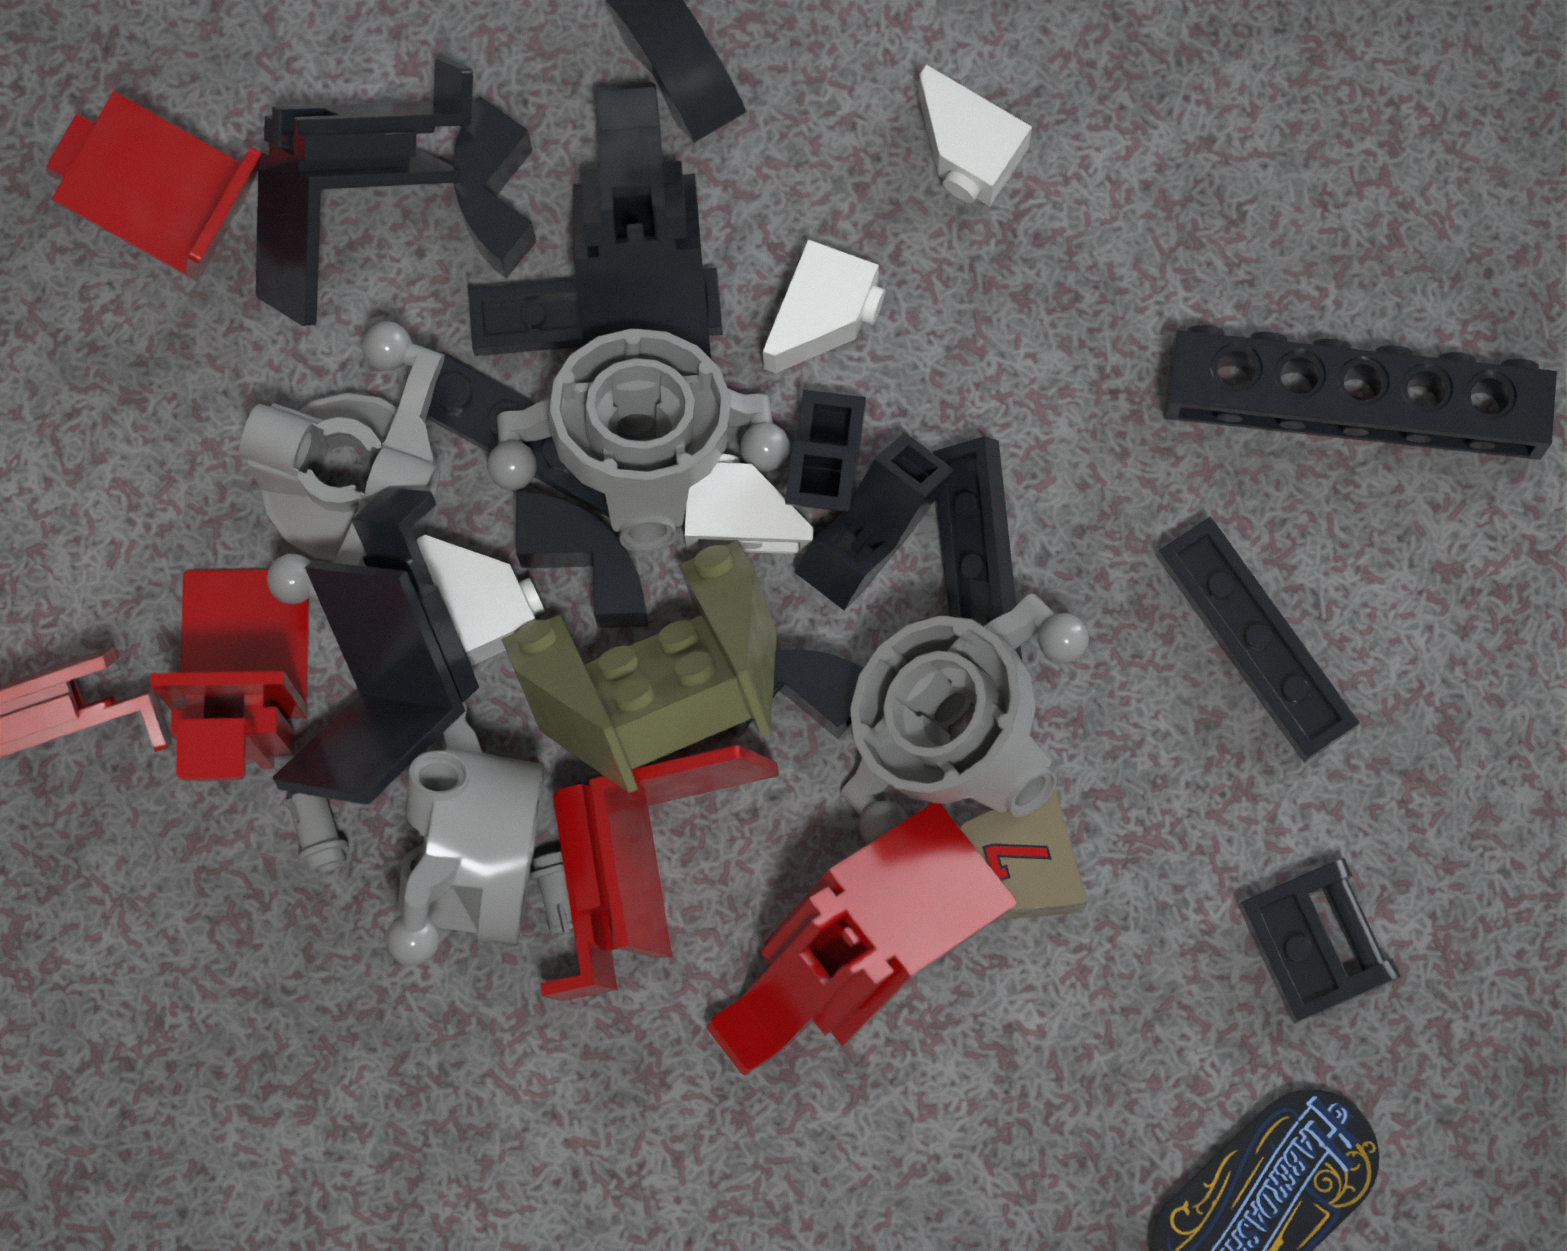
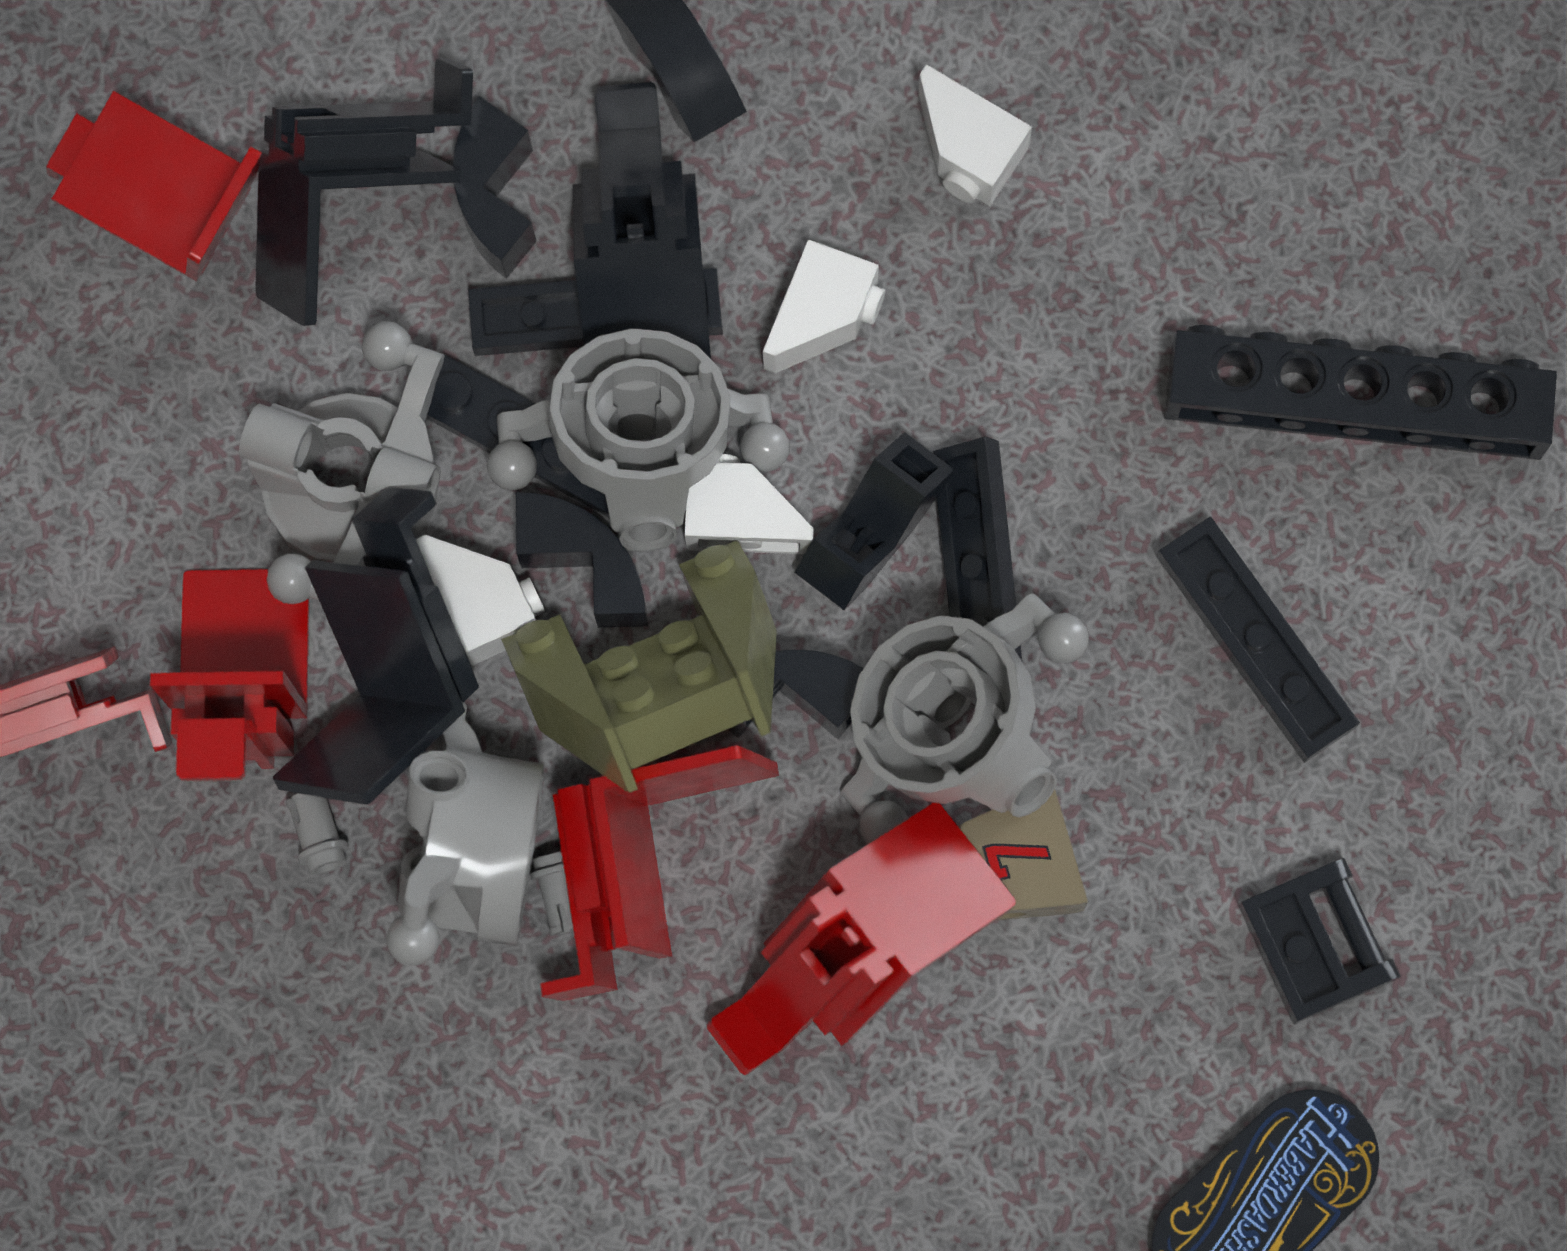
(826, 451): black brick -> none

